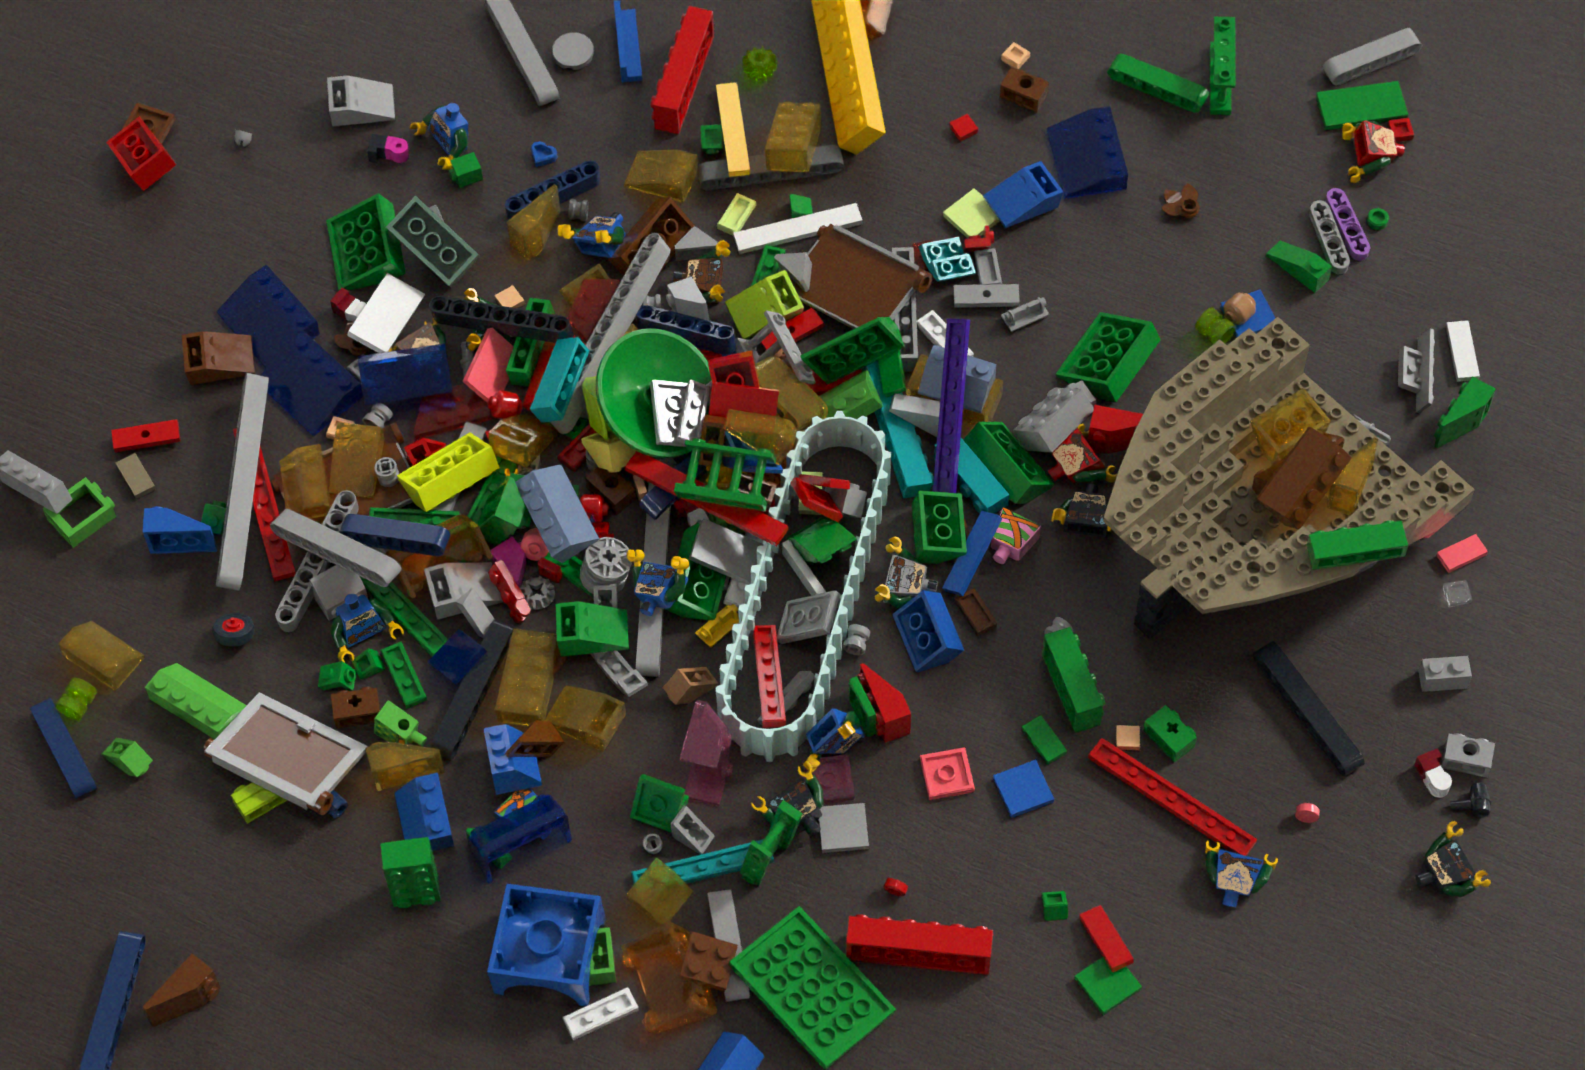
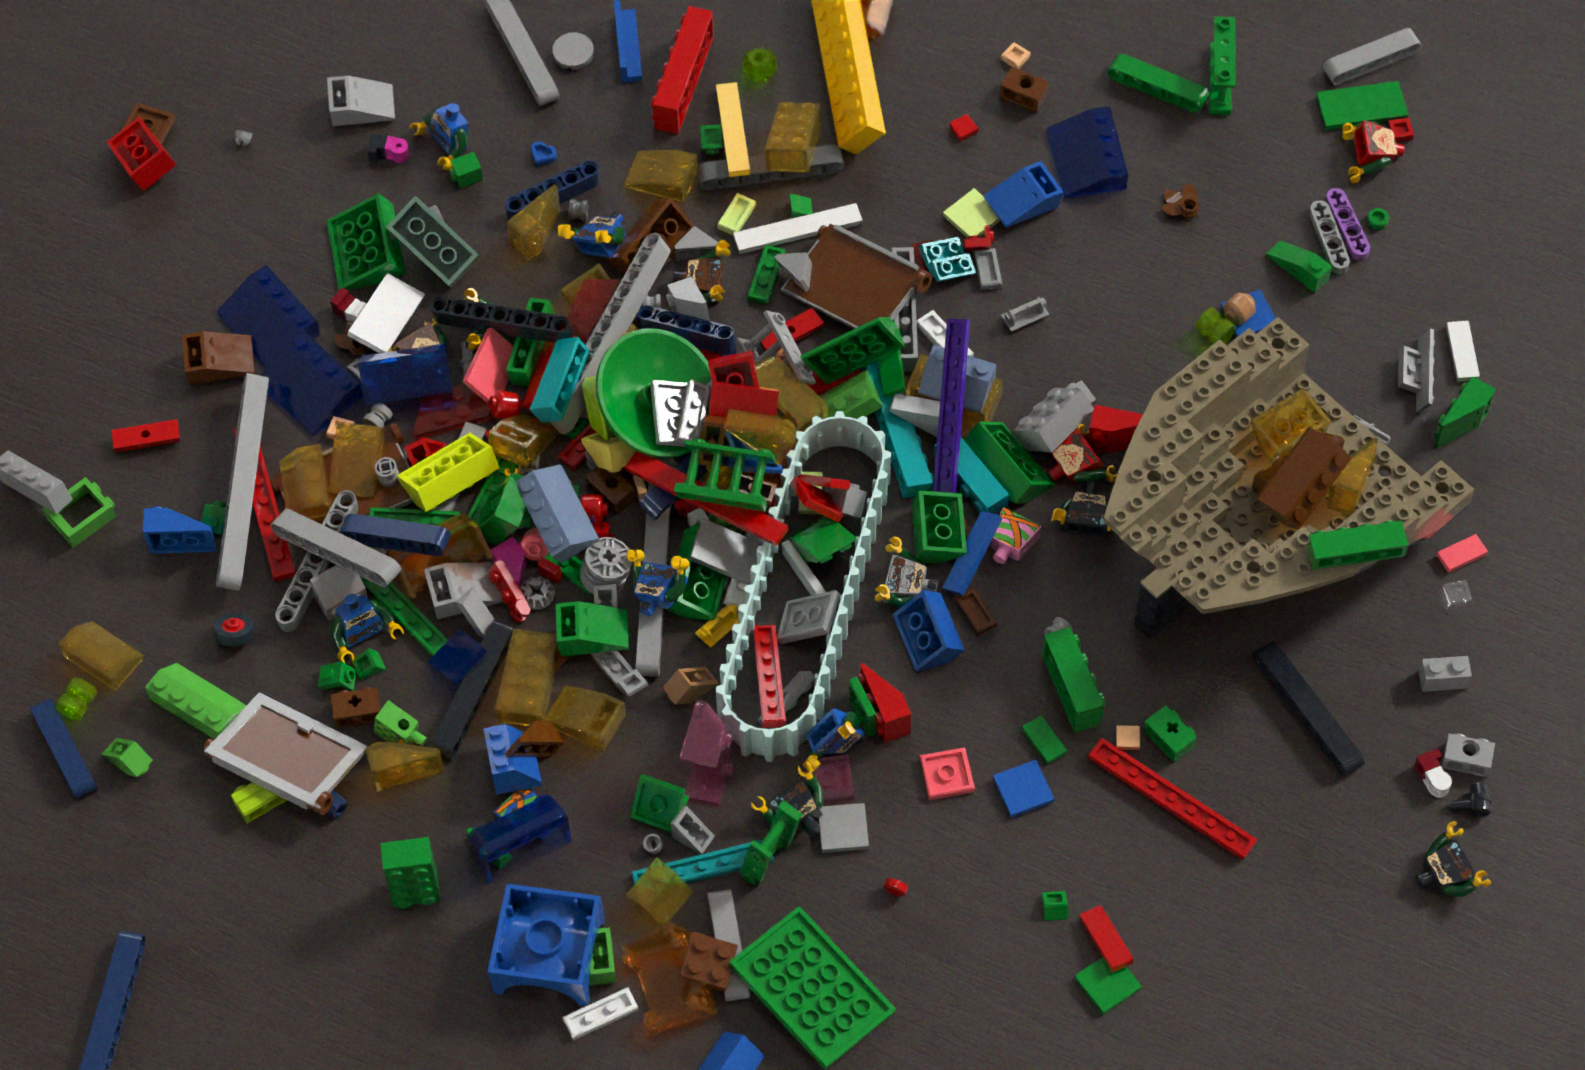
(135, 476): dark tan tile -> none
(184, 991): reddish brown slope -> none
(403, 675): green tile -> none
(424, 811): blue slope -> none
(509, 298): light nougat tile -> none
(770, 294): lime slope -> none
(856, 639): light grey wheel -> none
(919, 944): red brick -> none
(986, 295): light grey tile -> none
(1110, 355): green slope -> none
(1236, 873): torso -> none
(1307, 813): coral tile -> none

